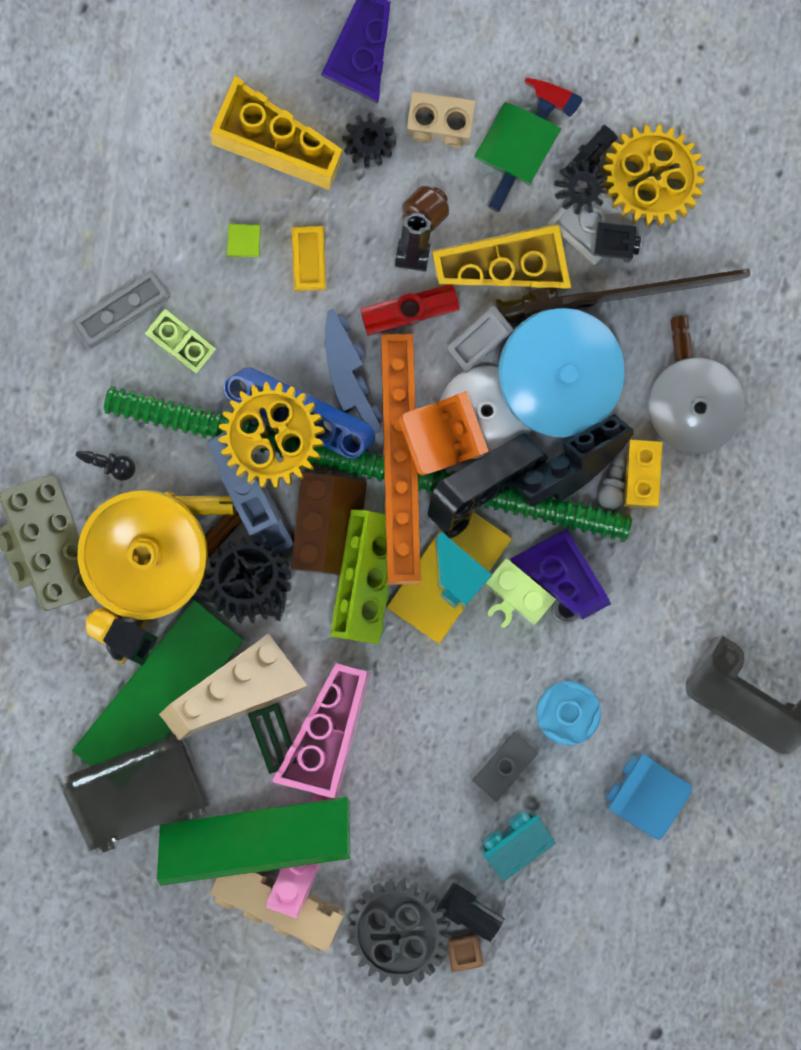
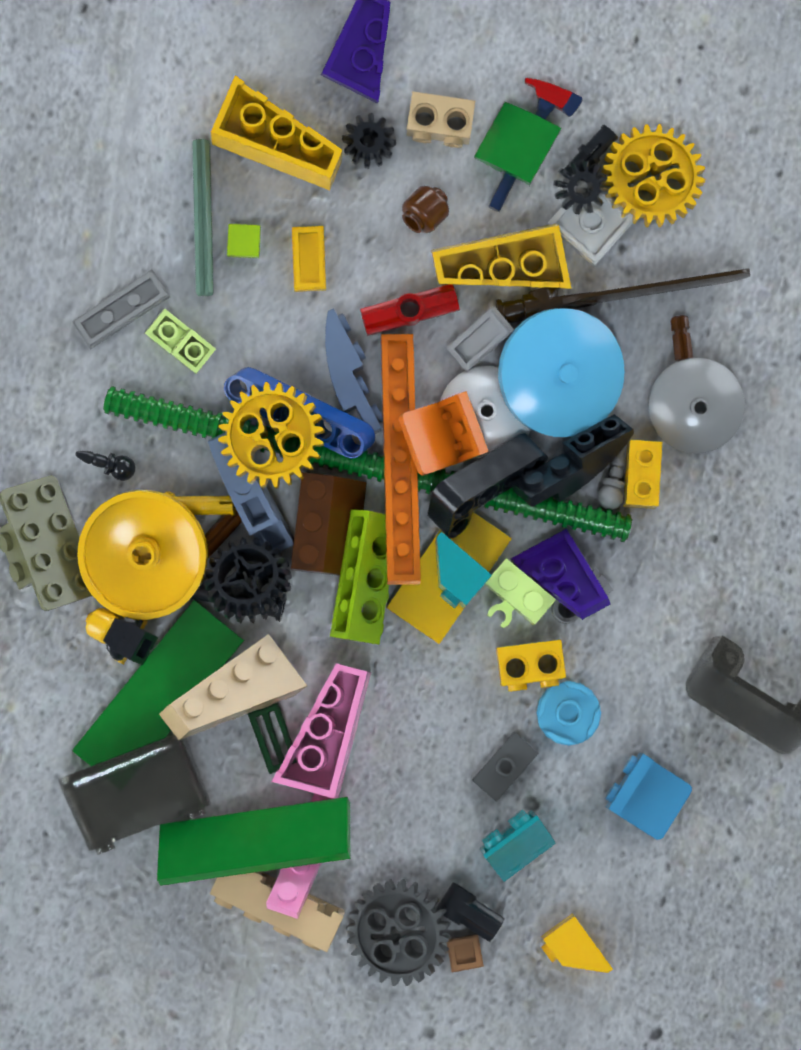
(202, 217): none -> sand green axle
(414, 246): black piece -> none
(529, 655): none -> yellow brick
(573, 947): none -> yellow slope
(616, 241): black bracket -> none

